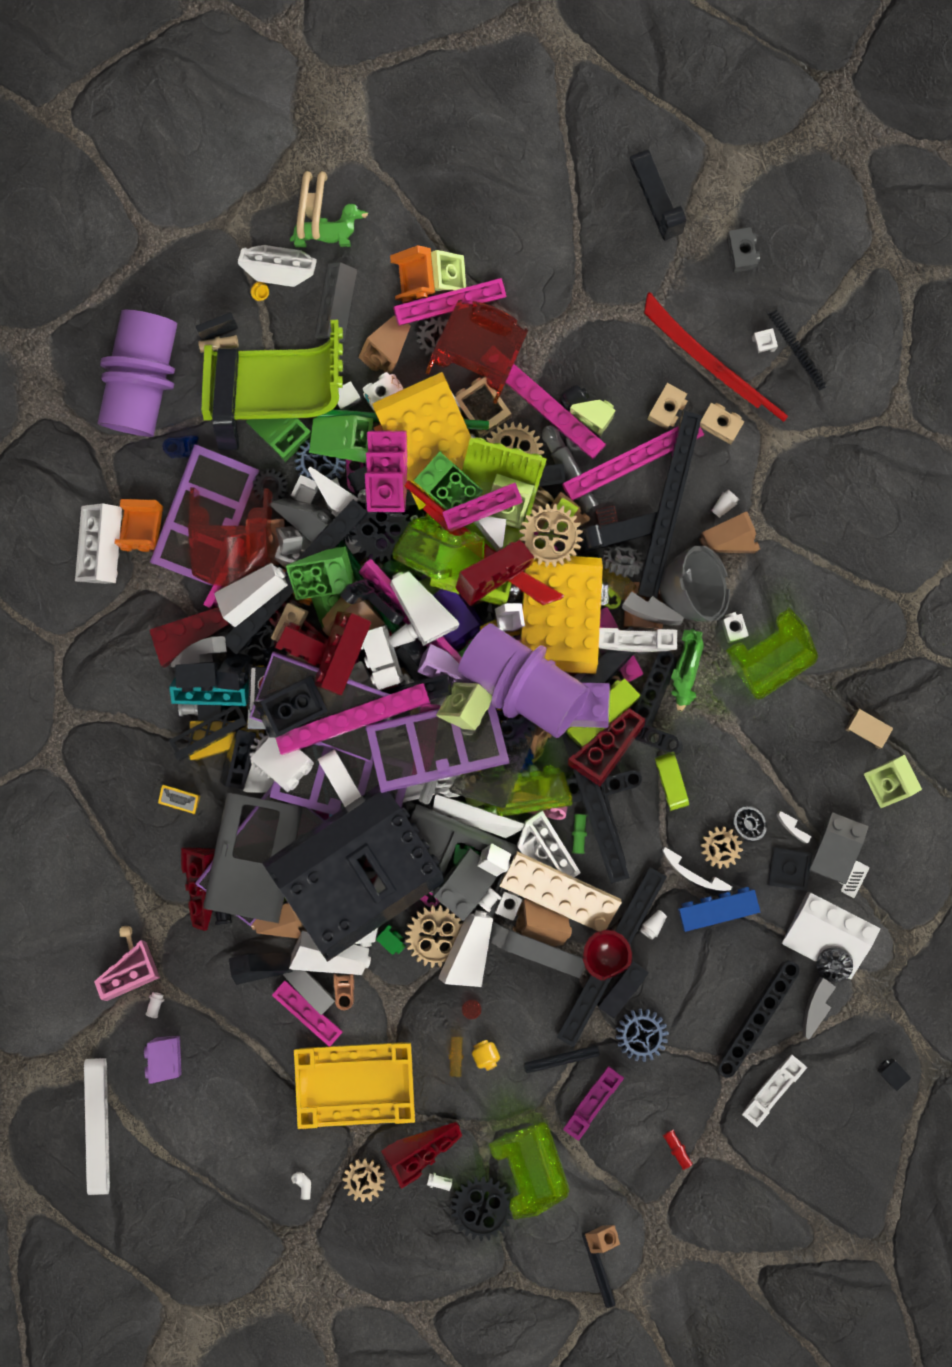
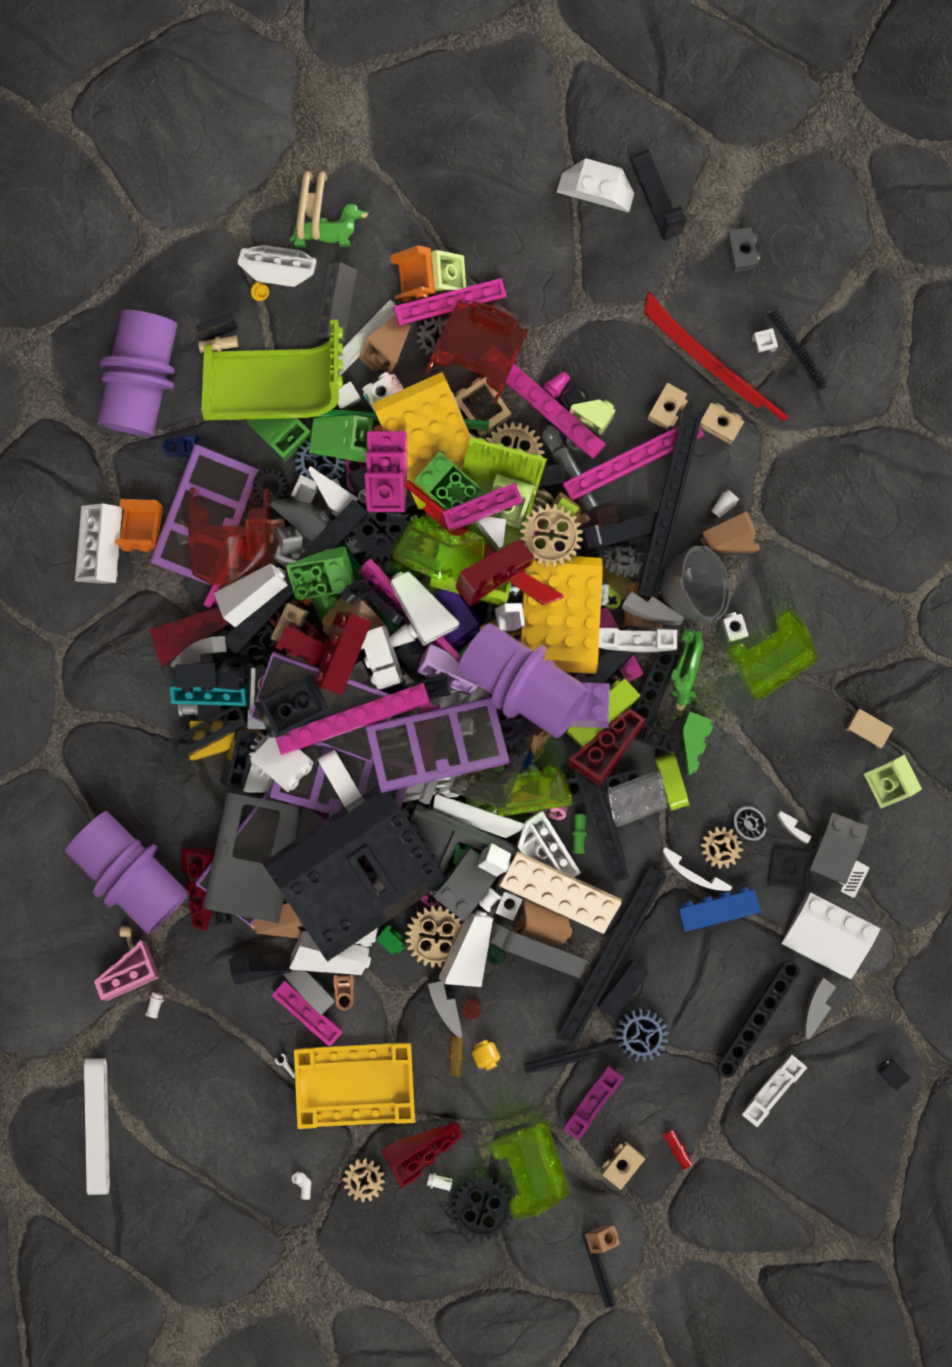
(126, 872): none -> medium lavender piece
(163, 1059): medium lavender slope -> none
(179, 799): slope -> none
(225, 399): black beam -> none
(285, 1064): none -> white hand
(354, 347): none -> white piece
(446, 1007): none -> light grey slope
(465, 705): yellowish green slope -> none
(495, 955): none -> clear green tile
(556, 384): none -> dark pink cone
(597, 184): none -> white wedge
(607, 954): dark red cylinder -> none
(618, 1176): none -> tan brick
(637, 798): none -> clear plate
(653, 925): white cone -> none
(692, 736): none -> bright green slope
(834, 964): black wheel -> none

